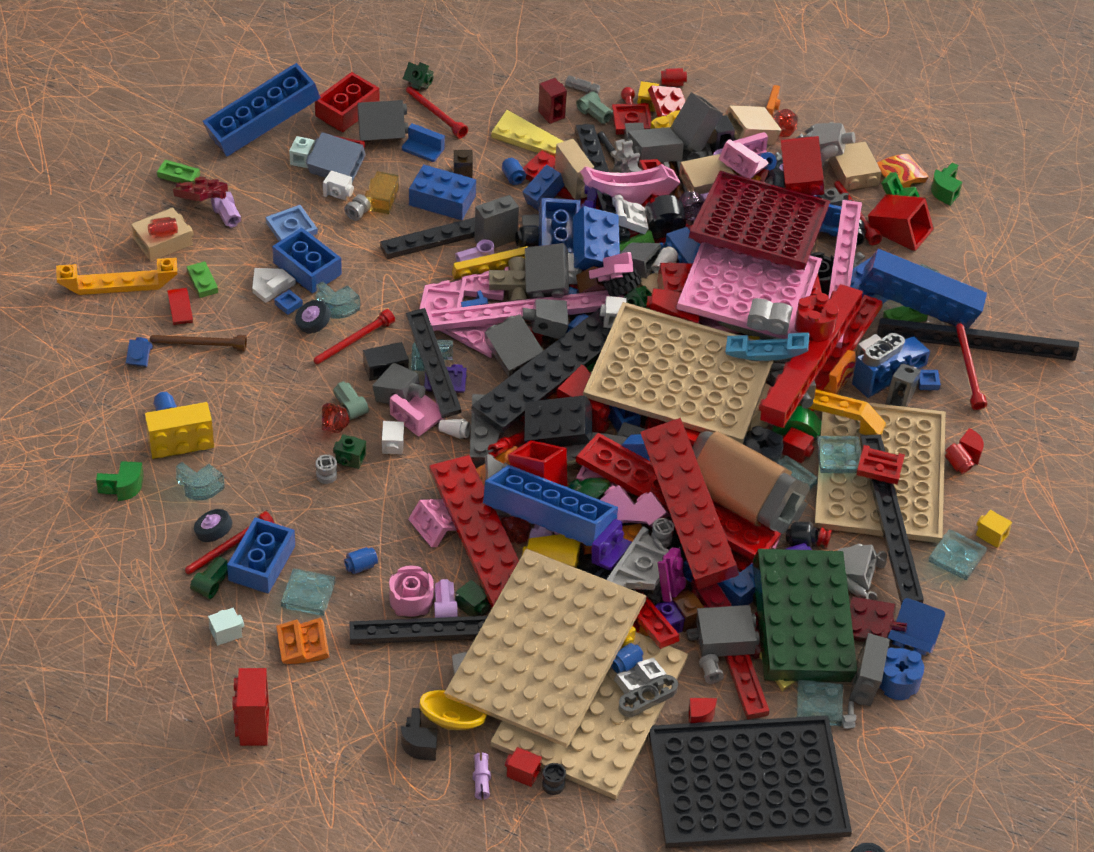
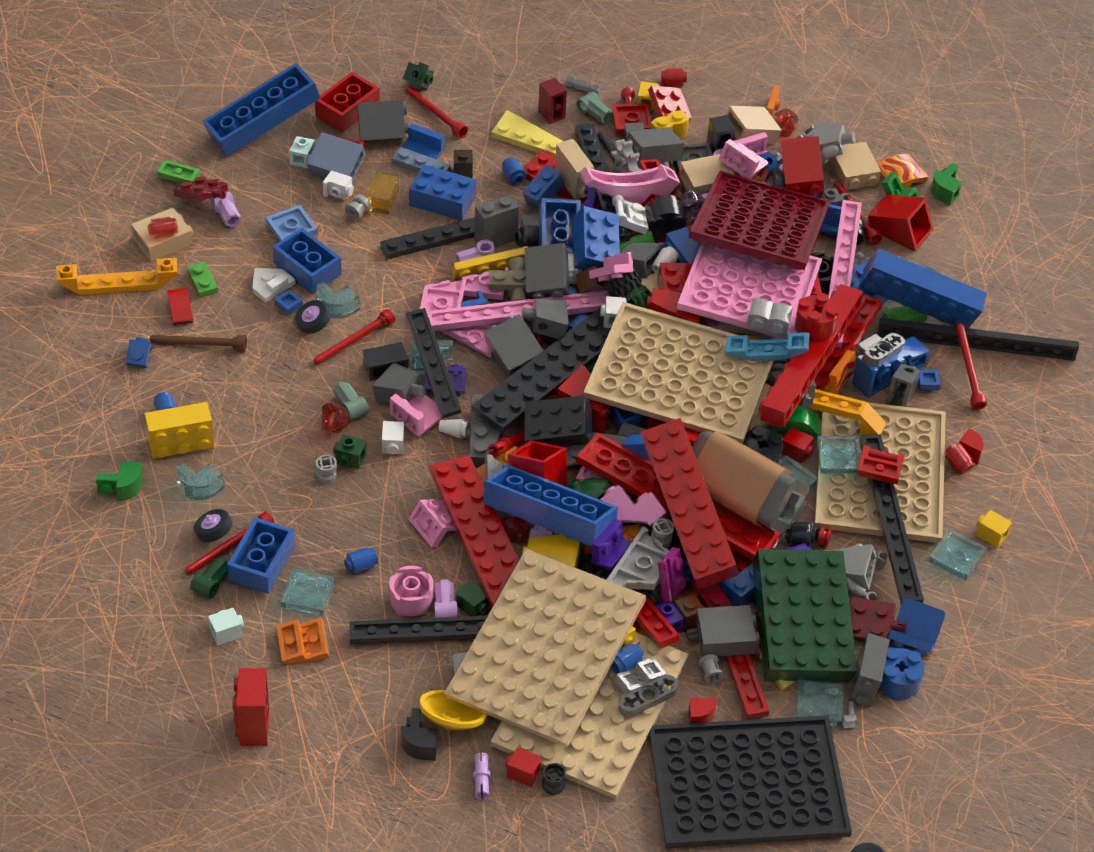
(414, 161): none -> sand blue plate
(696, 122): dark grey brick -> none

